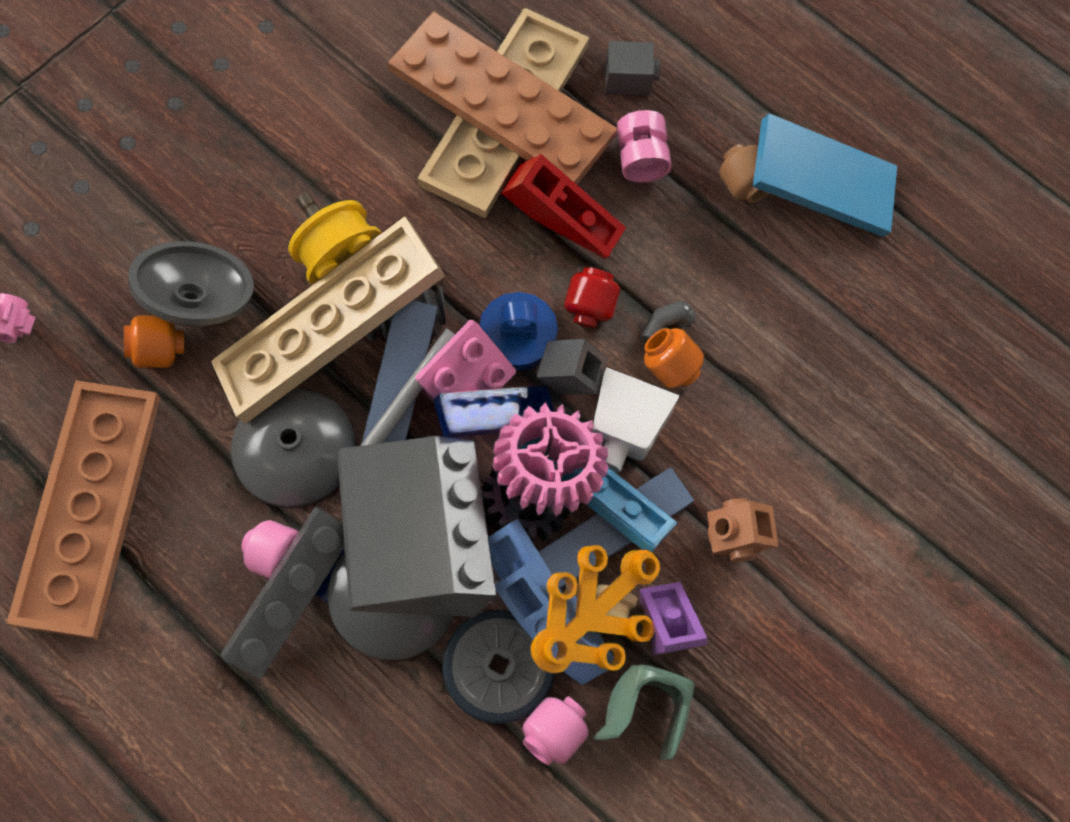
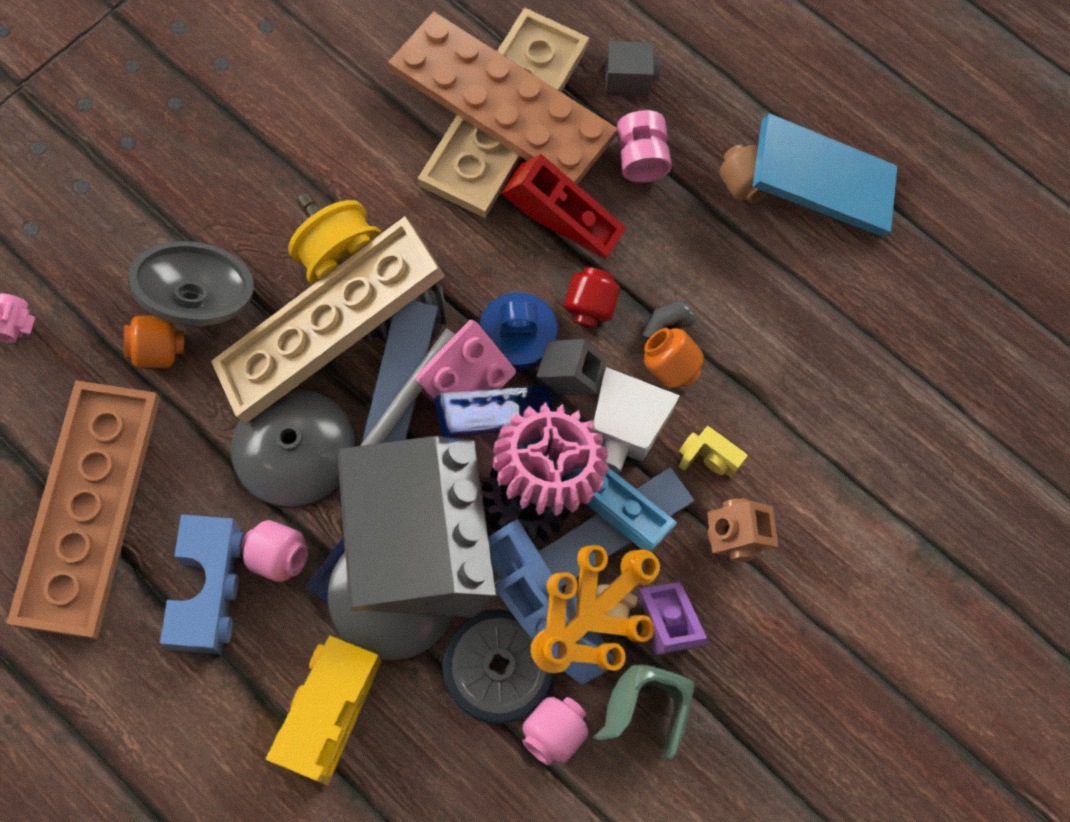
(202, 622): none -> medium blue arch
(286, 594): dark grey plate -> none
(325, 710): none -> yellow wedge
(717, 451): none -> light yellow bracket

